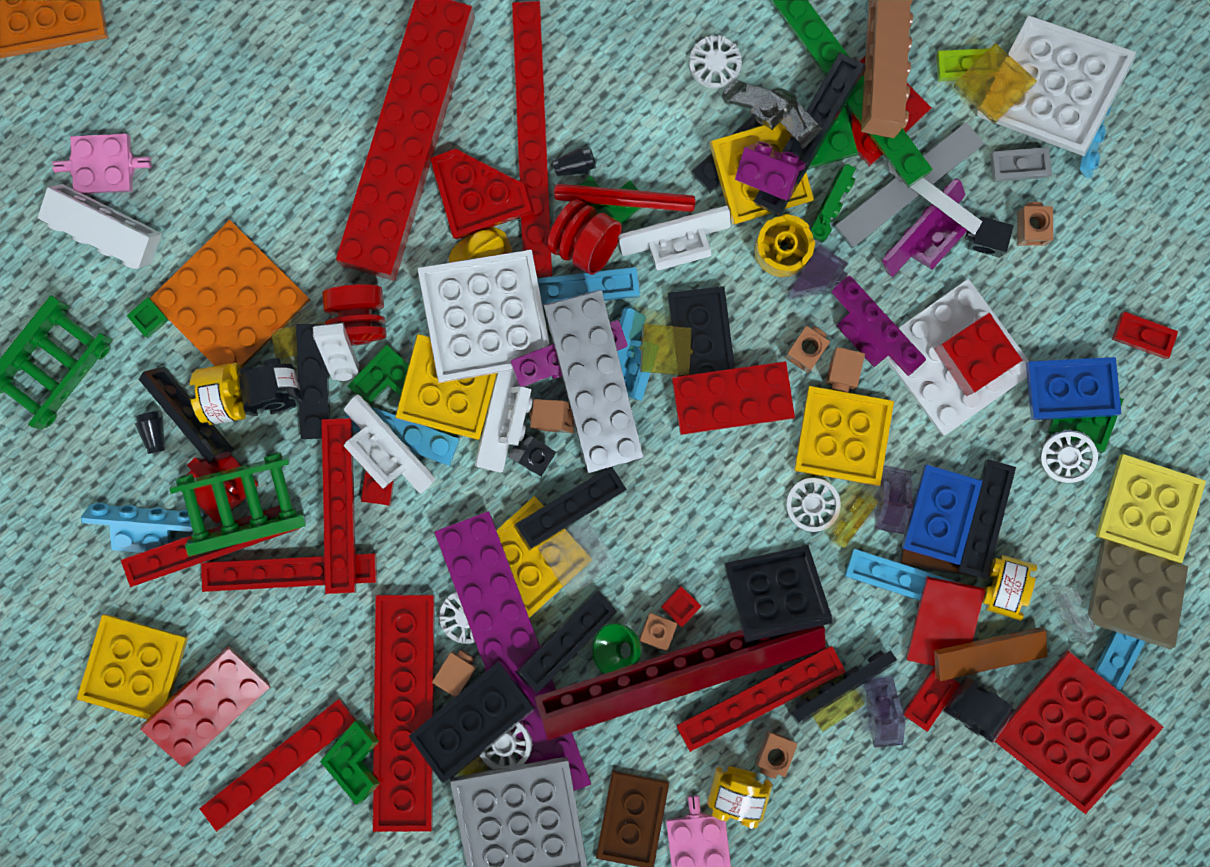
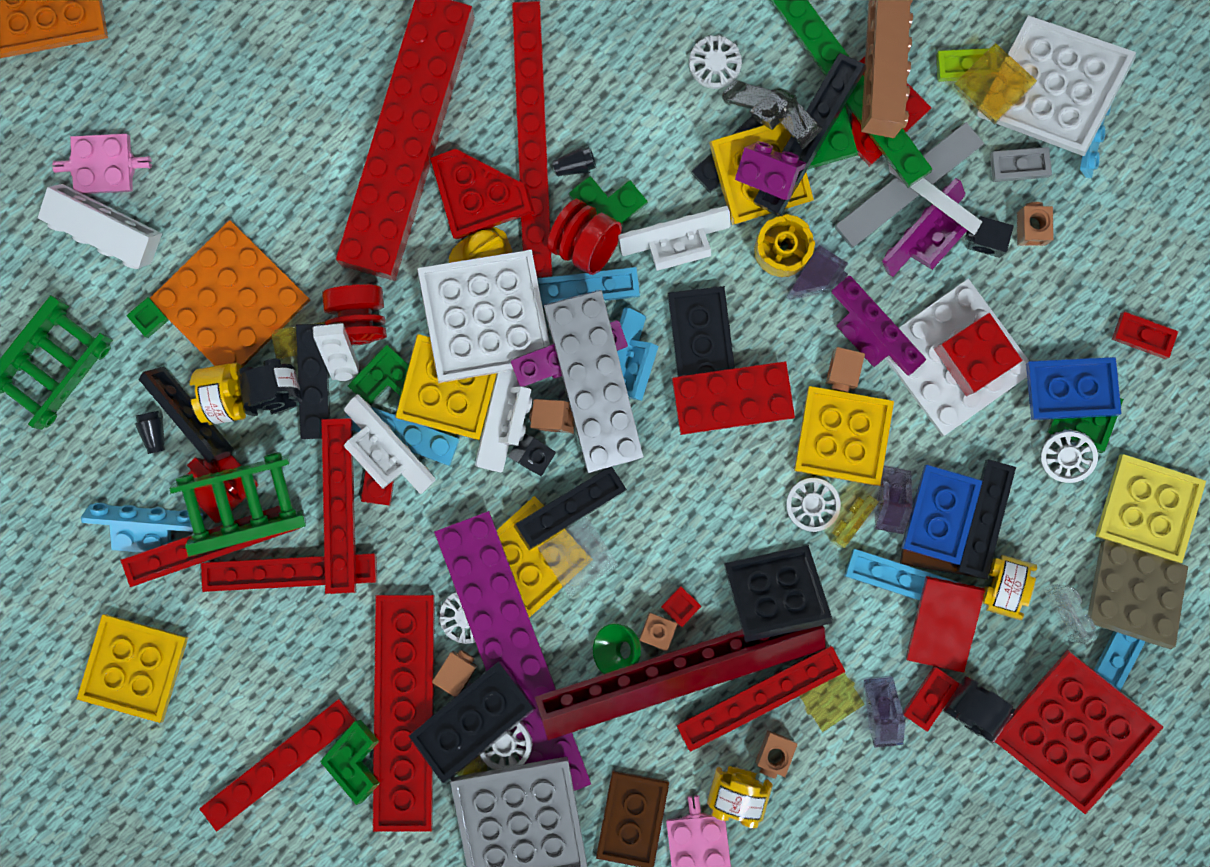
(205, 706): plate -> none
(565, 641): black plate -> none
(625, 197): red axle -> none
(665, 349): clear yellow piece -> none
(799, 357): nougat brick -> none
(831, 206): green hinge -> none
(853, 679): black plate -> none
(990, 653): dark orange tile -> none

